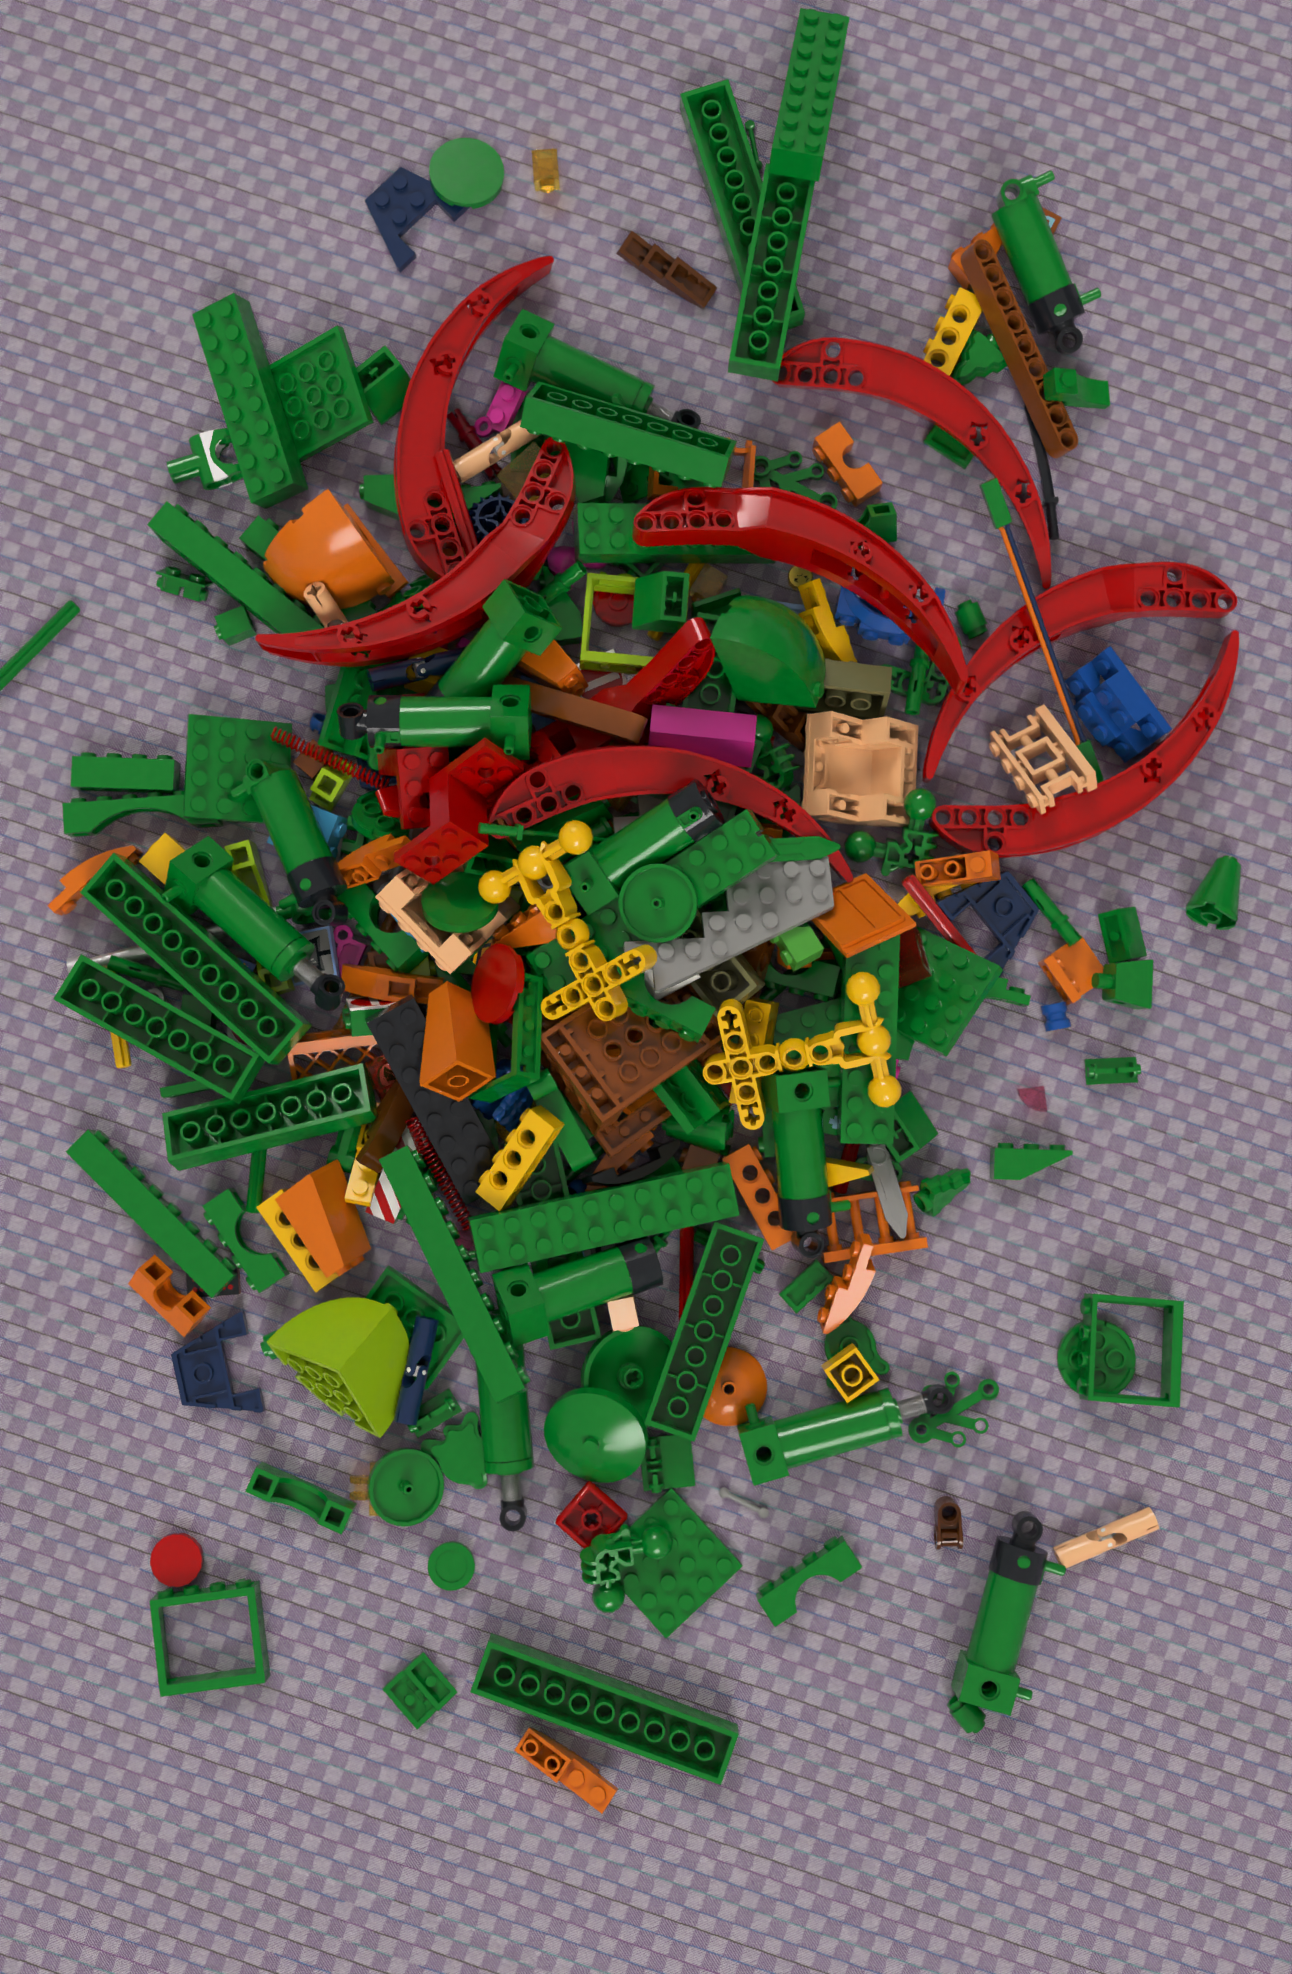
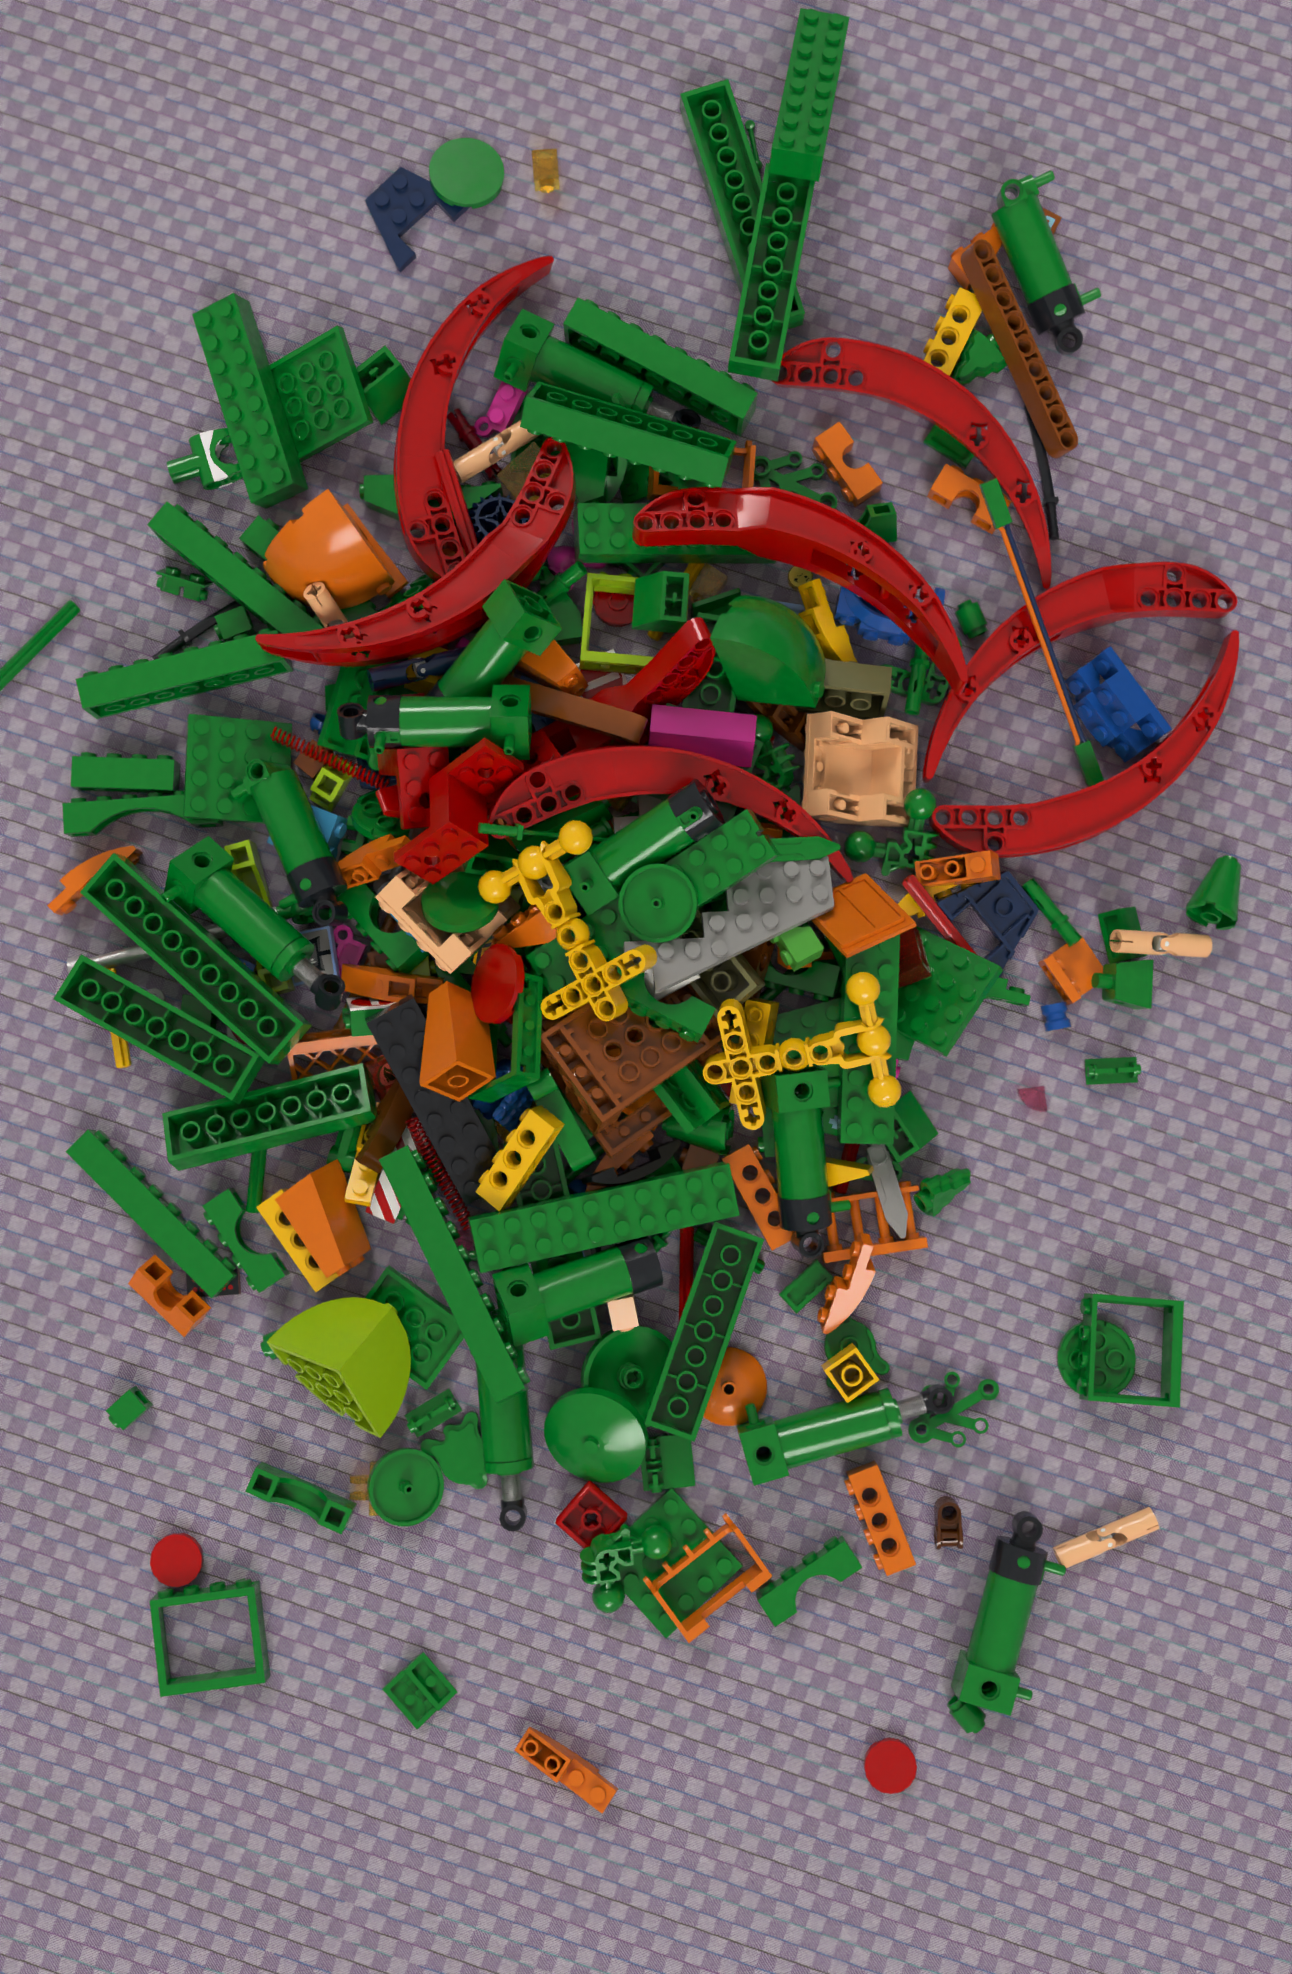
(128, 1408): none -> green brick
(158, 977): green pin -> none
(160, 854): yellow head -> none
(178, 675): none -> green brick
(183, 1089): green tile -> none
(195, 631): none -> black sword
(204, 1370): dark blue wing -> none
(412, 1390): dark blue piece -> none
(451, 1565): green piece -> none
(605, 1708): green brick -> none
(666, 270): reddish brown slope -> none
(668, 368): none -> green brick
(751, 1578): none -> orange hinge
(763, 1511): light grey hinge -> none
(890, 1765): none -> red tile
(900, 1555): none -> orange brick
(954, 484): none -> orange arch
(1017, 1163): green slope -> none
(1059, 748): light nougat fence -> none
(1075, 390): green slope -> none
(1176, 944): none -> light nougat piece

